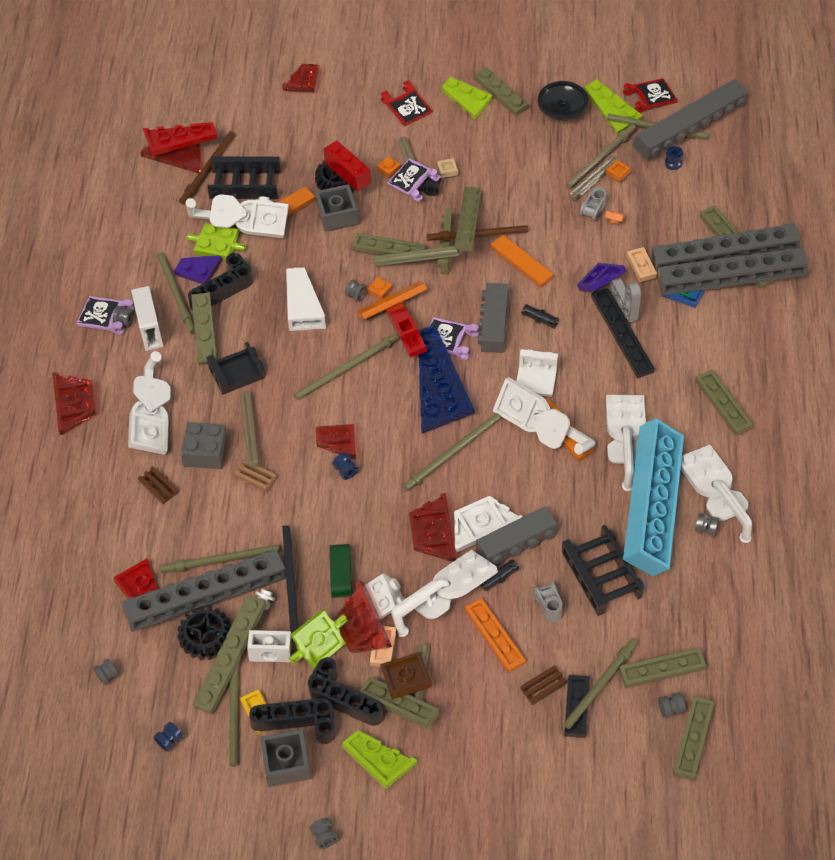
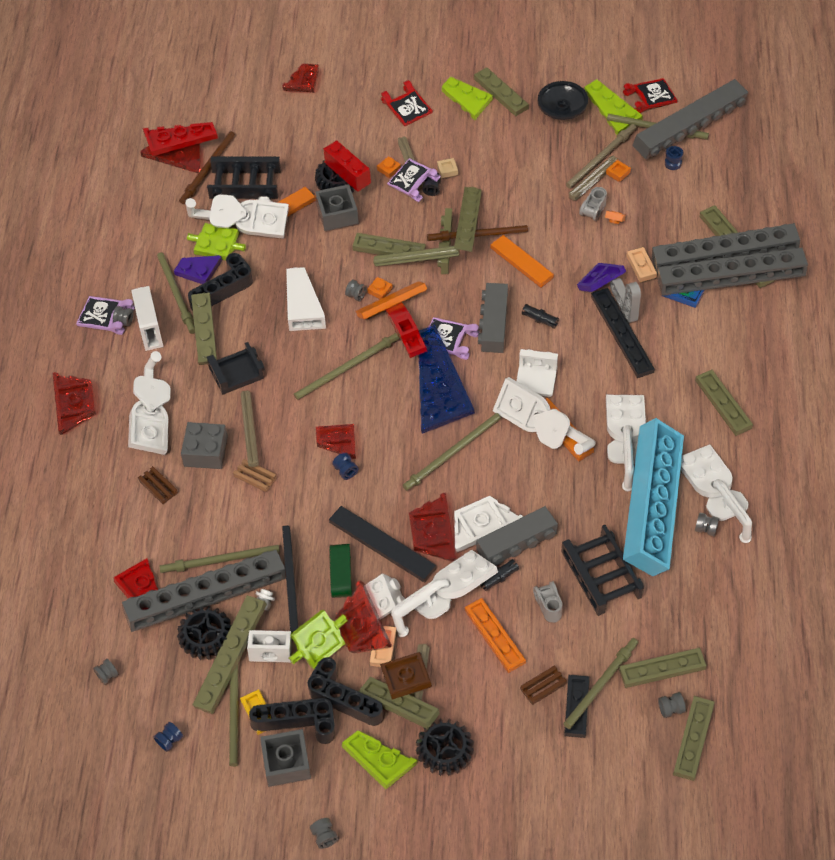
(382, 544): none -> black tile
(458, 756): none -> black gear

